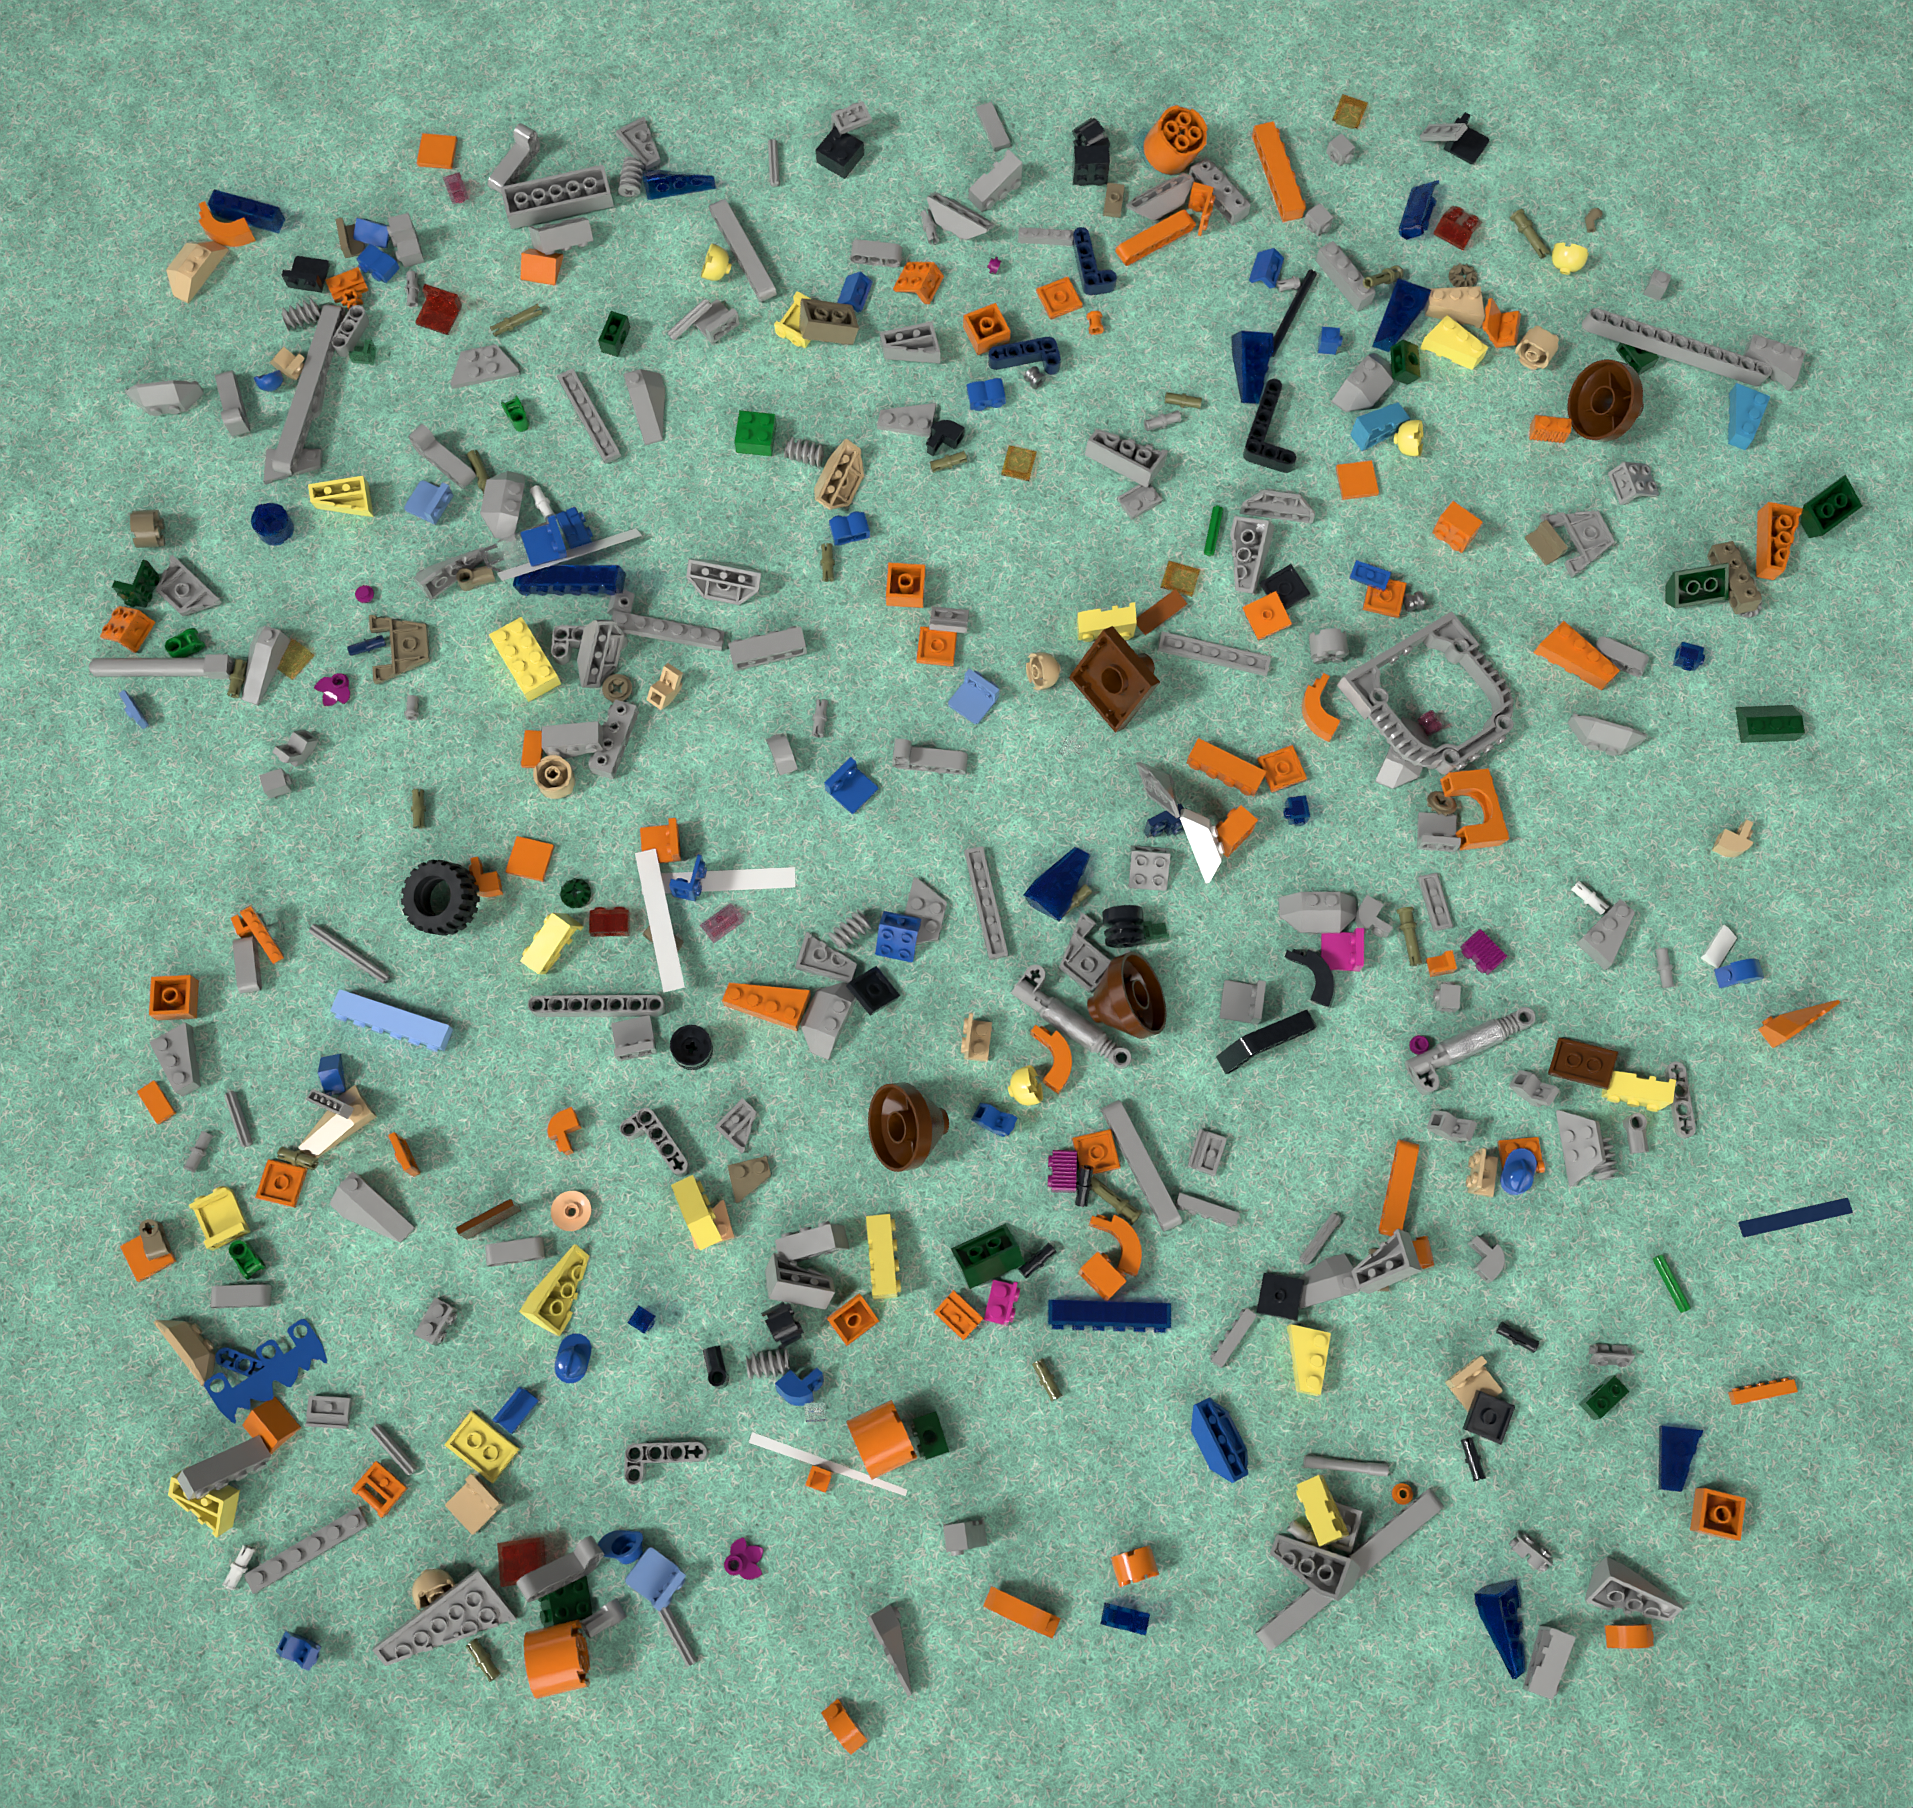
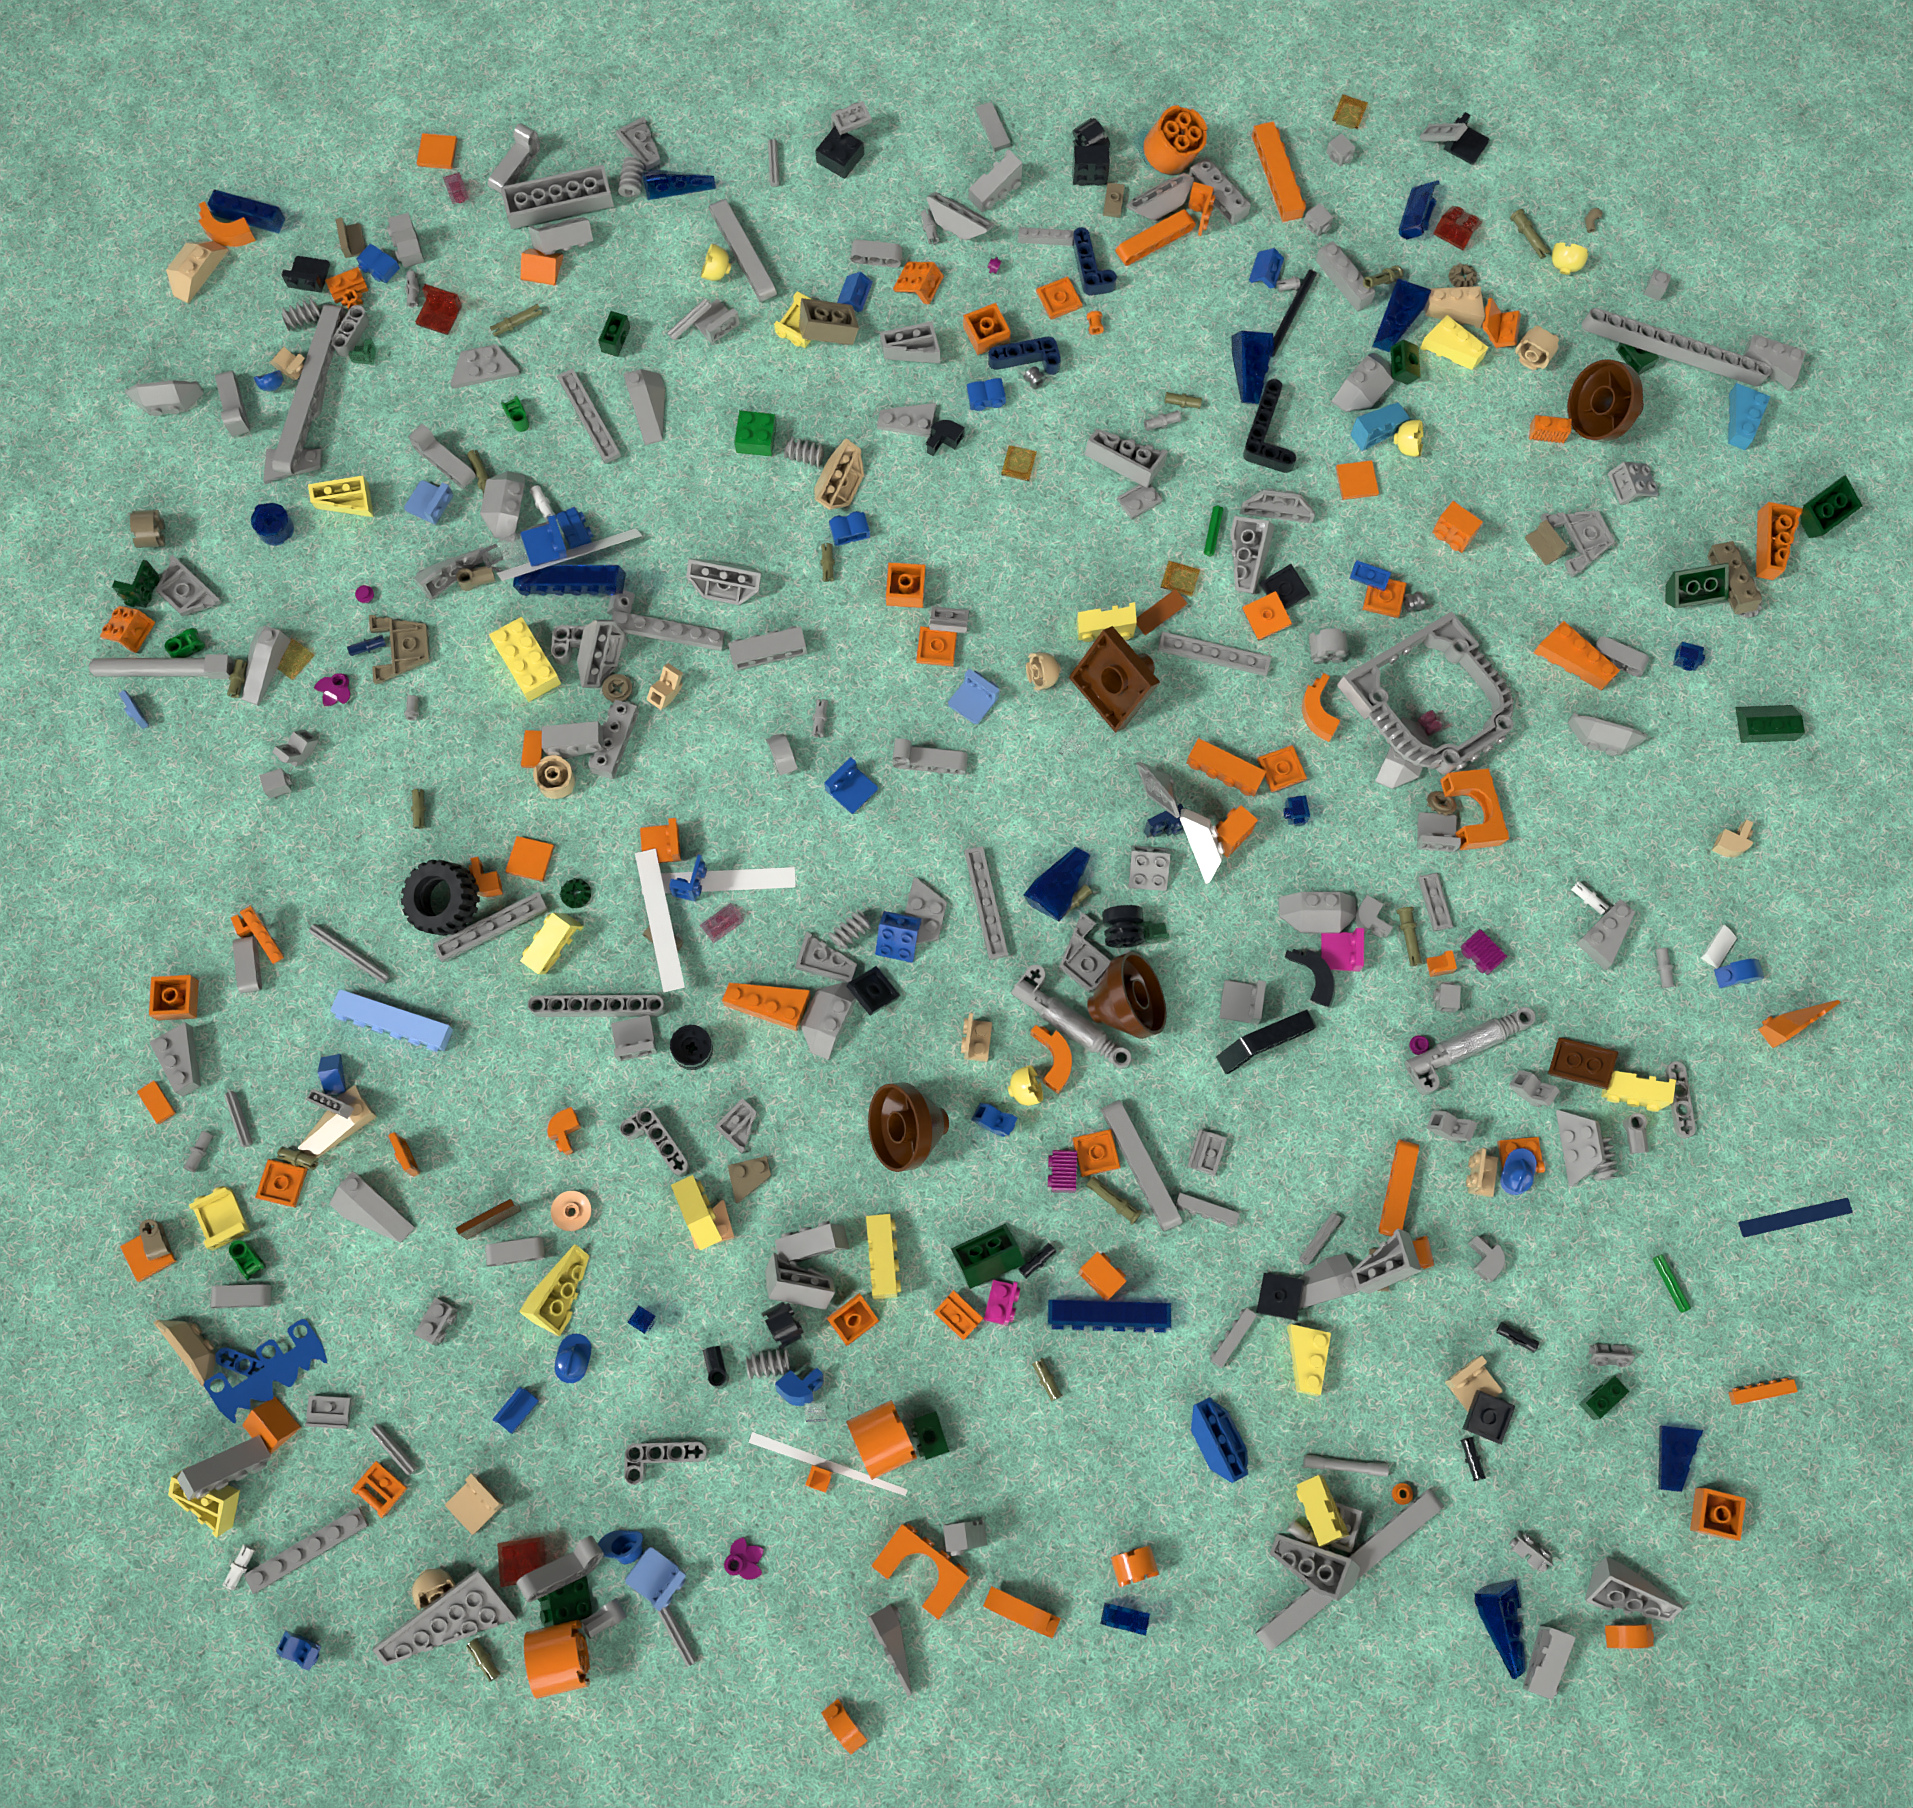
(371, 232): blue panel -> none
(482, 1447): light yellow tile -> none
(490, 927): none -> light grey plate
(609, 922): clear red brick -> none
(948, 461): olive pin -> none
(950, 1576): none -> orange arch
(1084, 1186): black pin -> none
(1127, 1238): orange arch -> none
(1329, 340): blue brick -> none

